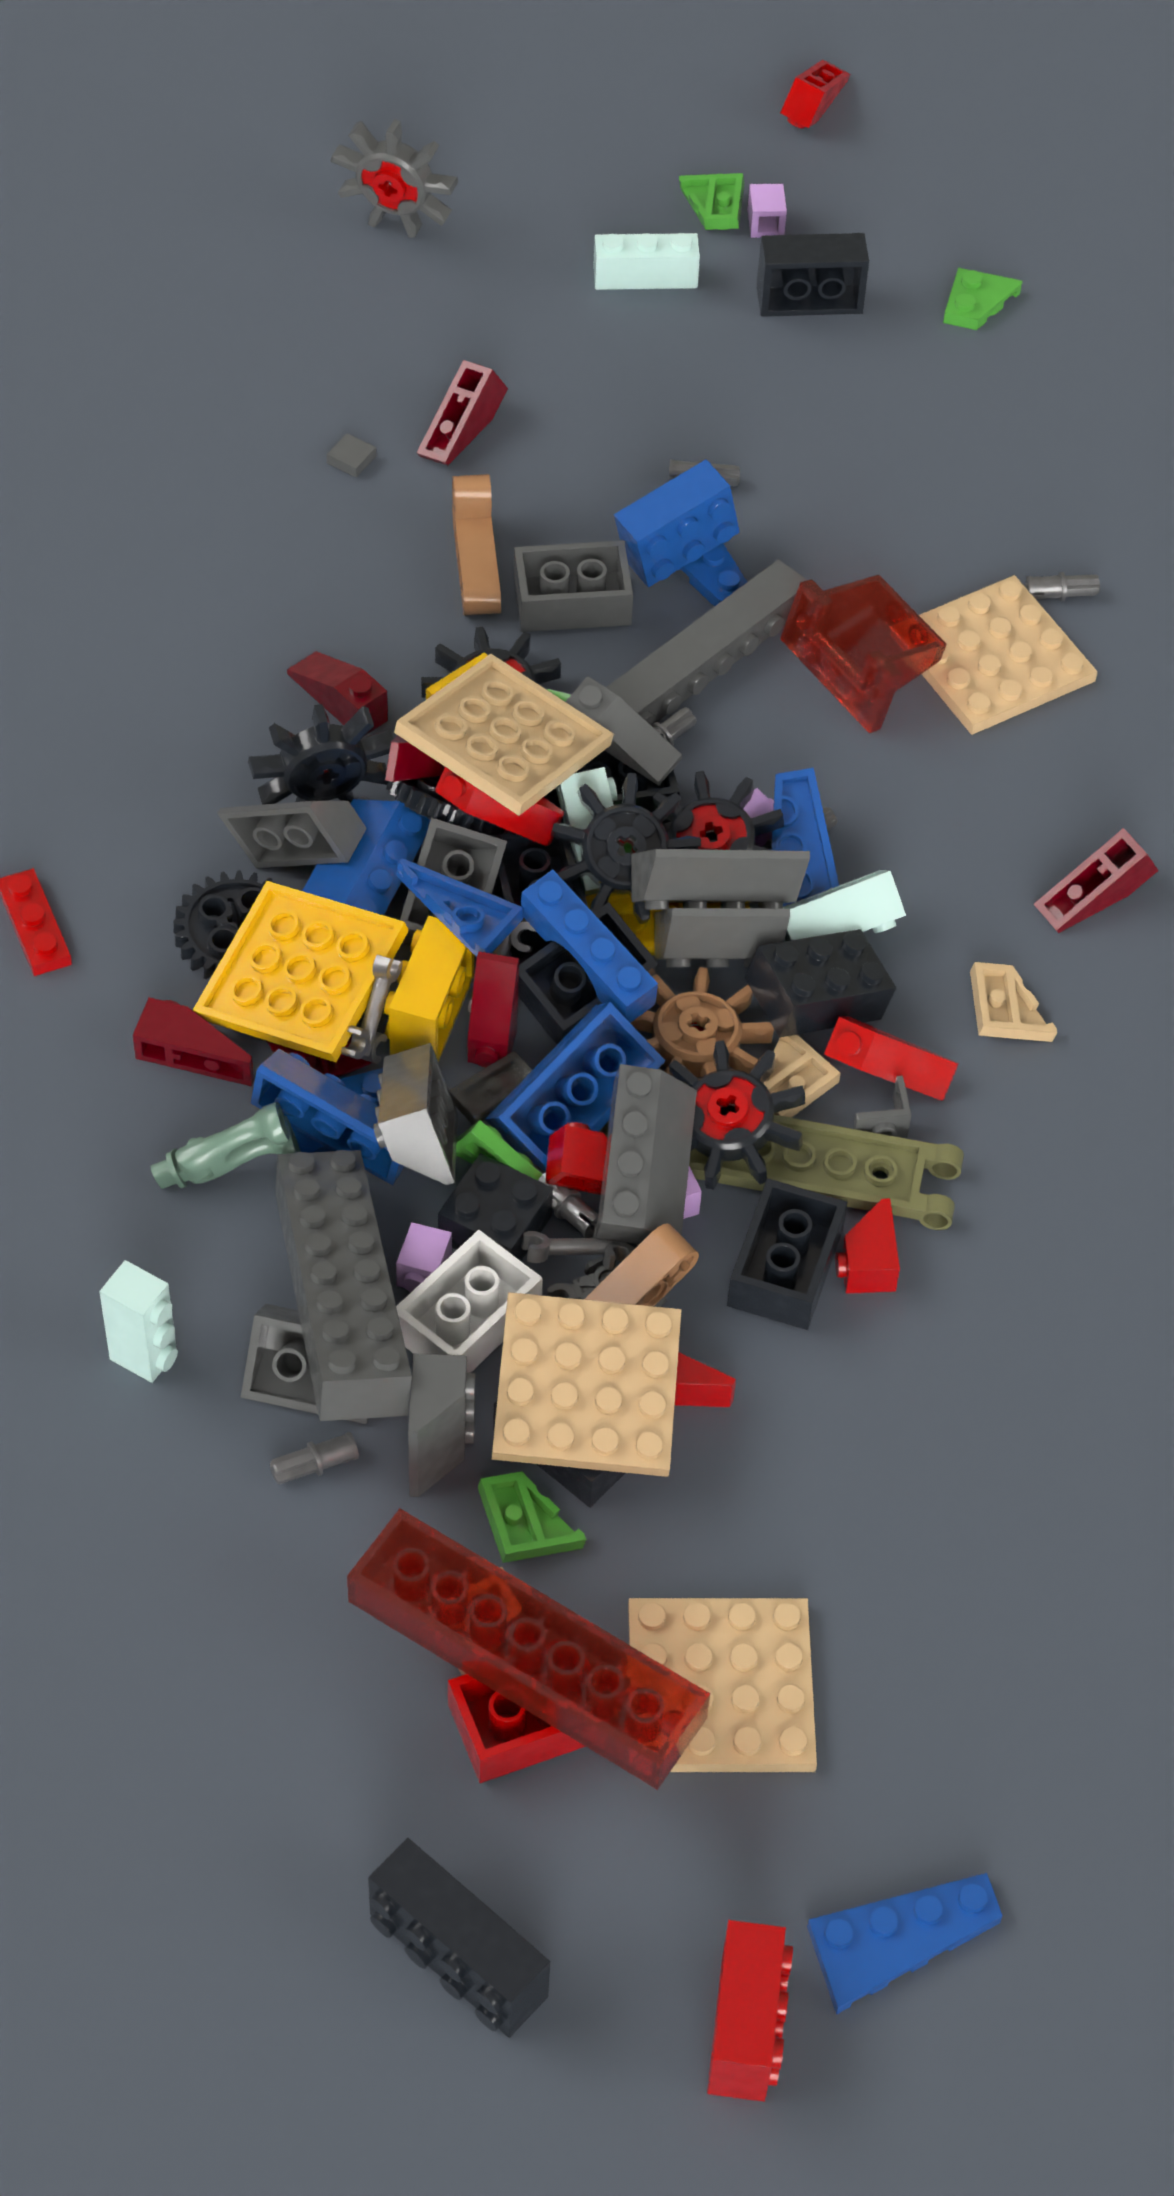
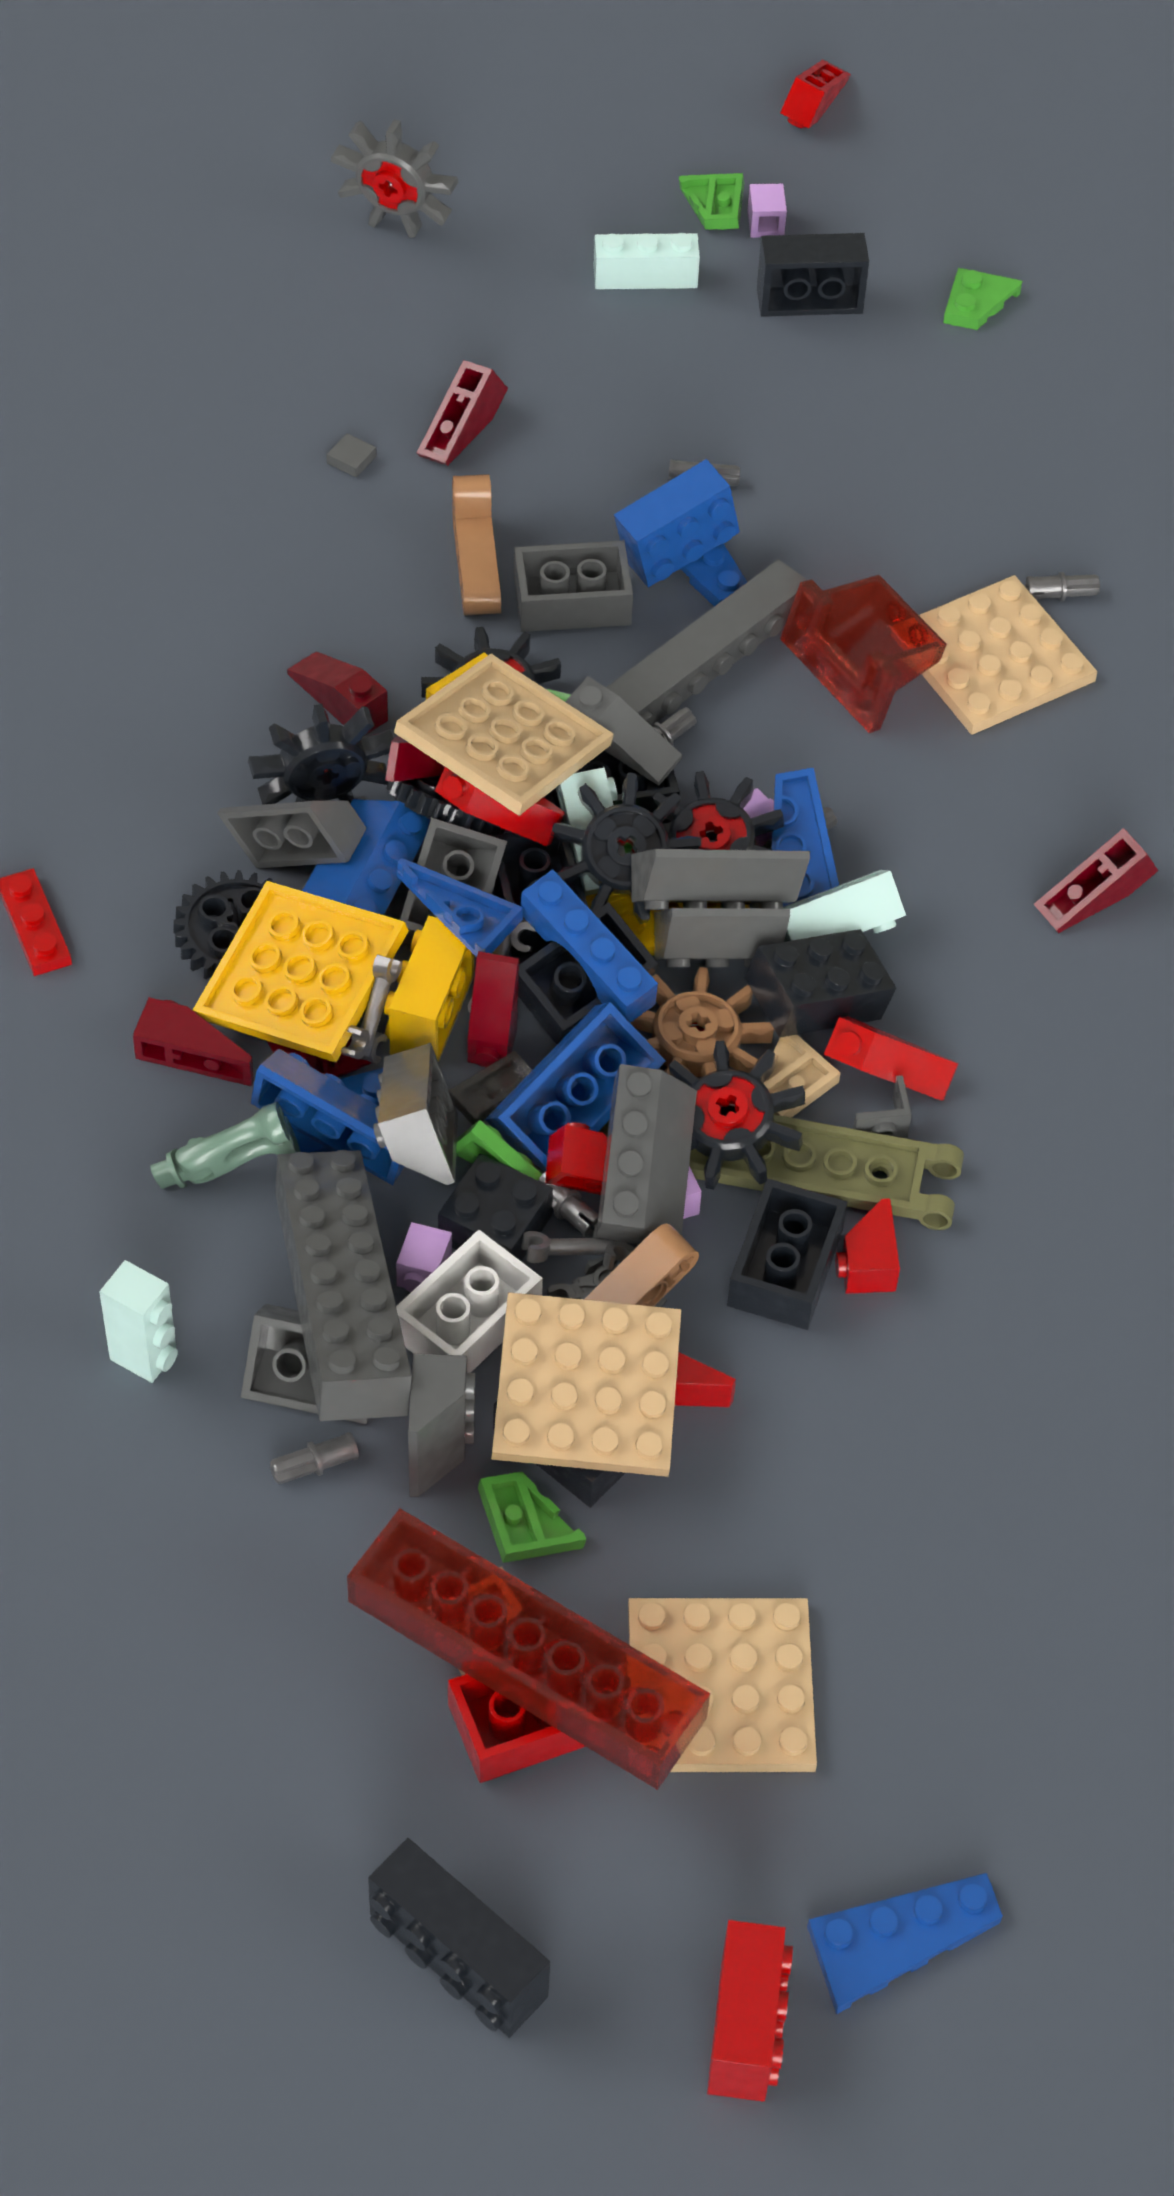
(1005, 1005): tan wing -> none

